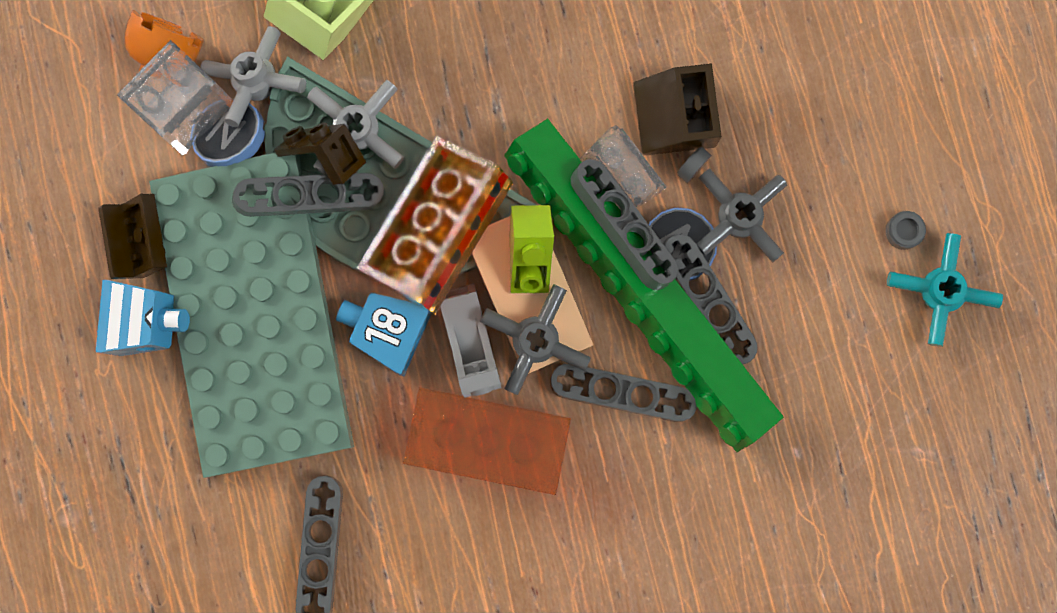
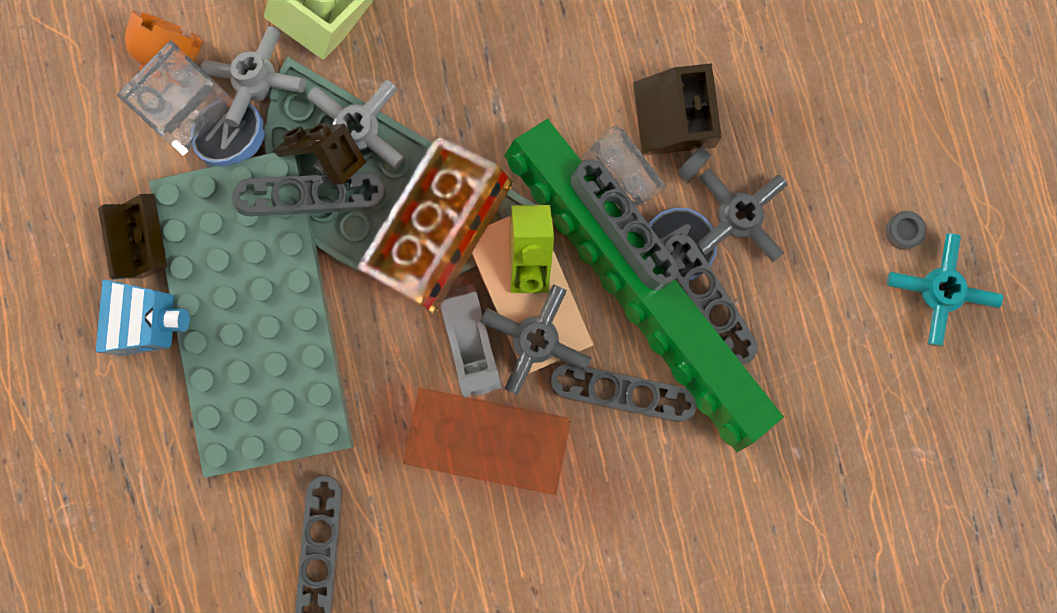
(386, 329): dark azure torso -> none

